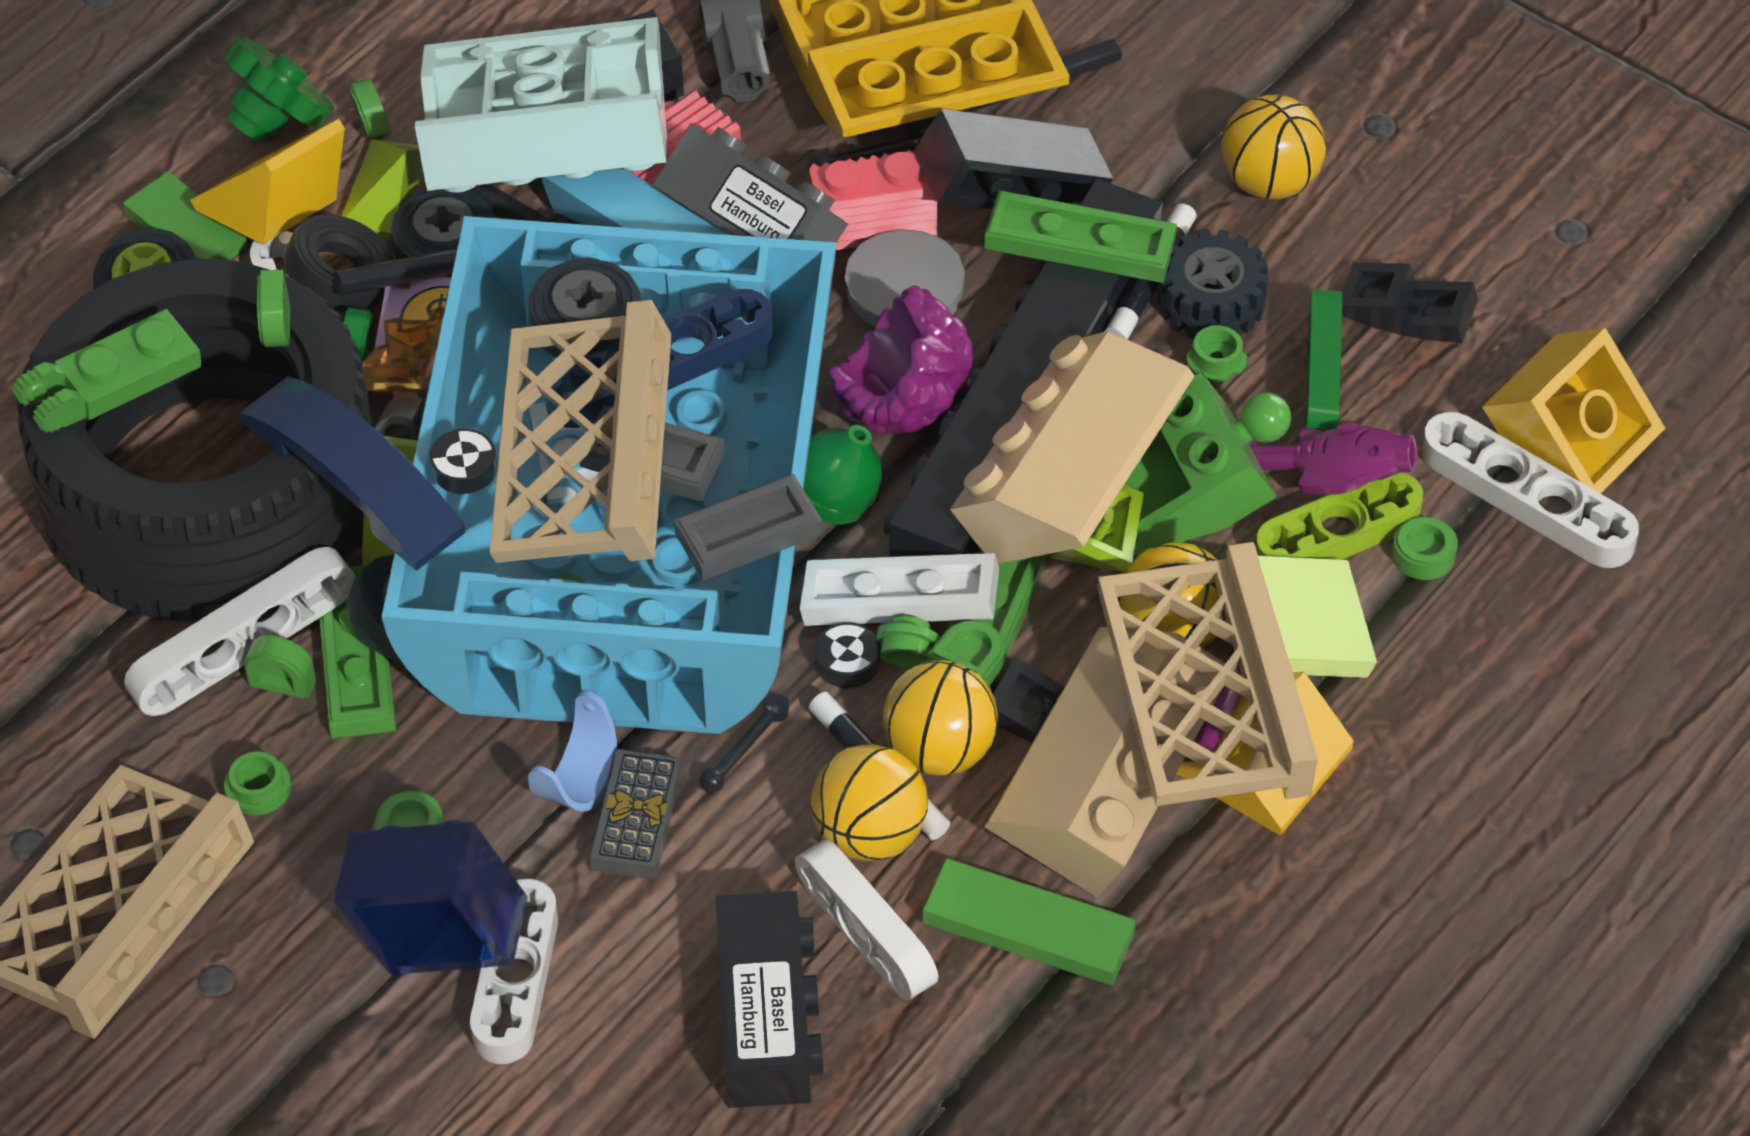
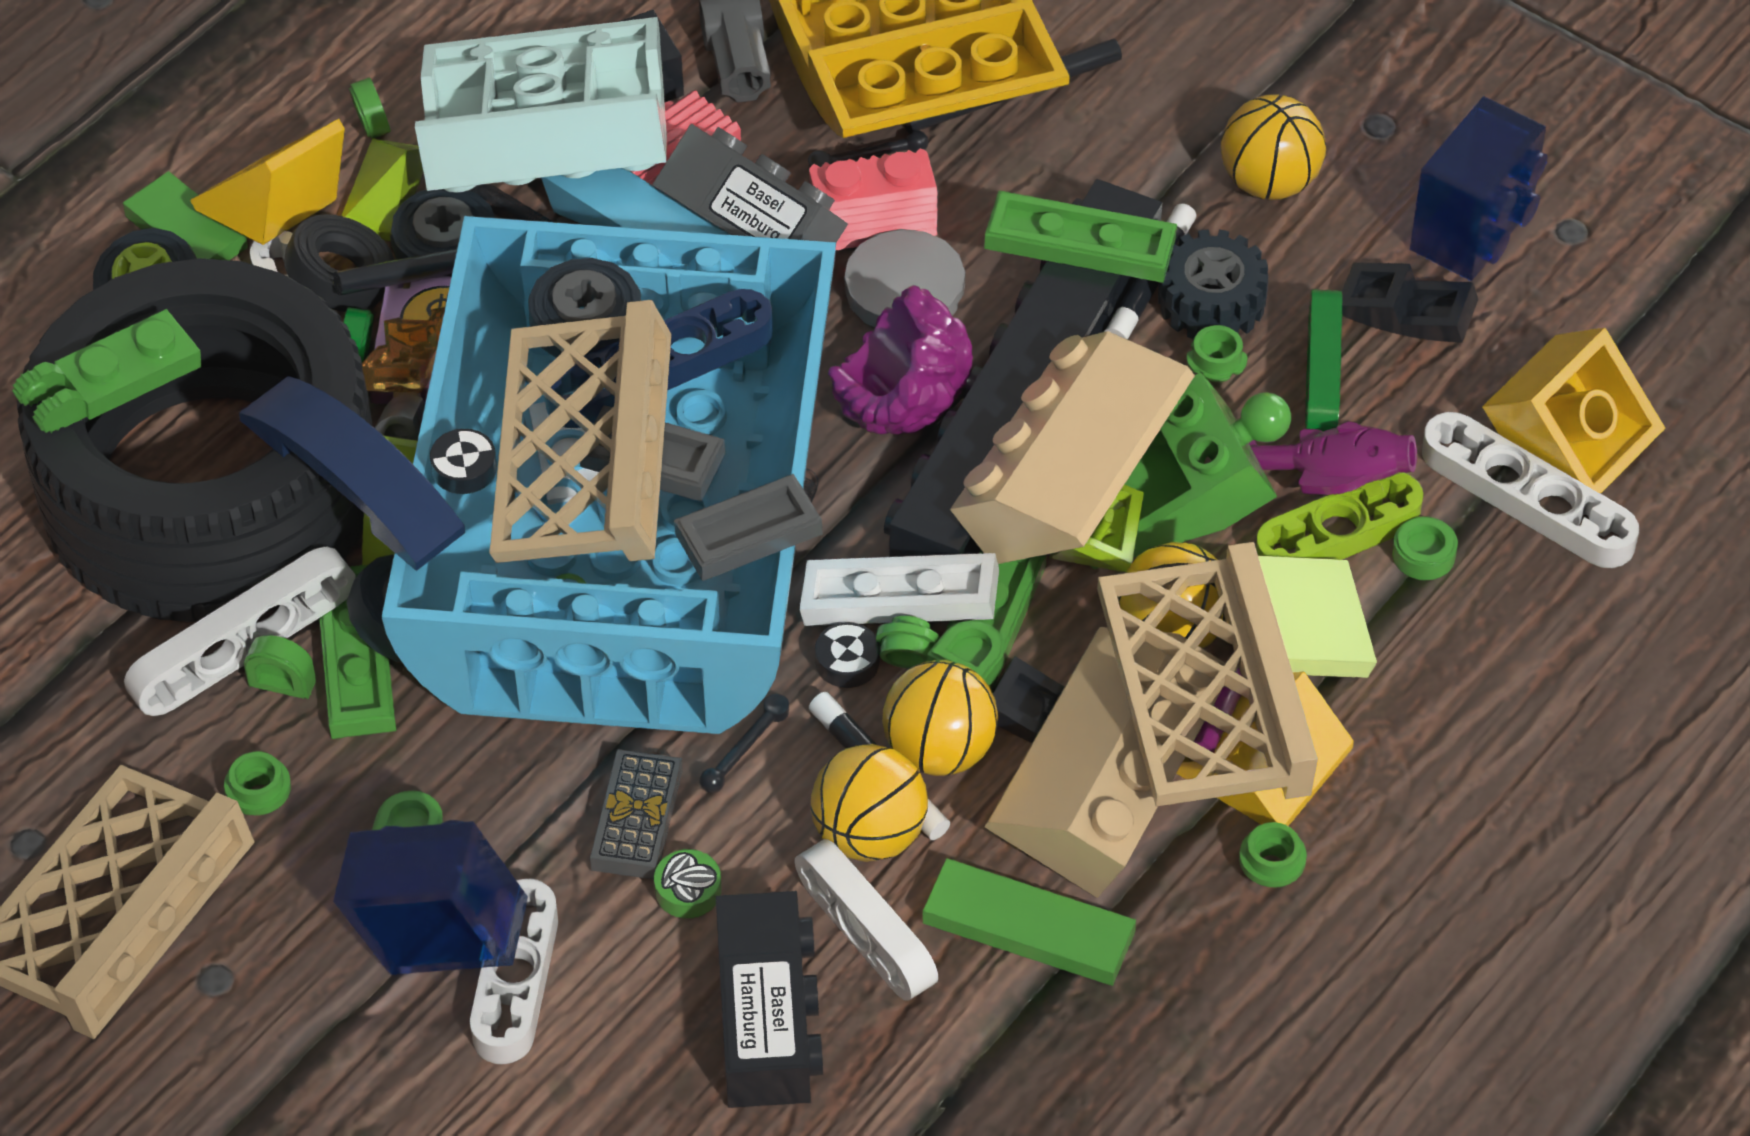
(271, 92): green plant -> none
(273, 309): bright green tile -> none
(587, 761): light blue helmet -> none
(687, 883): none -> tile
(842, 474): green helmet -> none
(977, 155): black brick -> none
(1273, 840): none -> bright green plate
(1478, 189): none -> clear blue piece

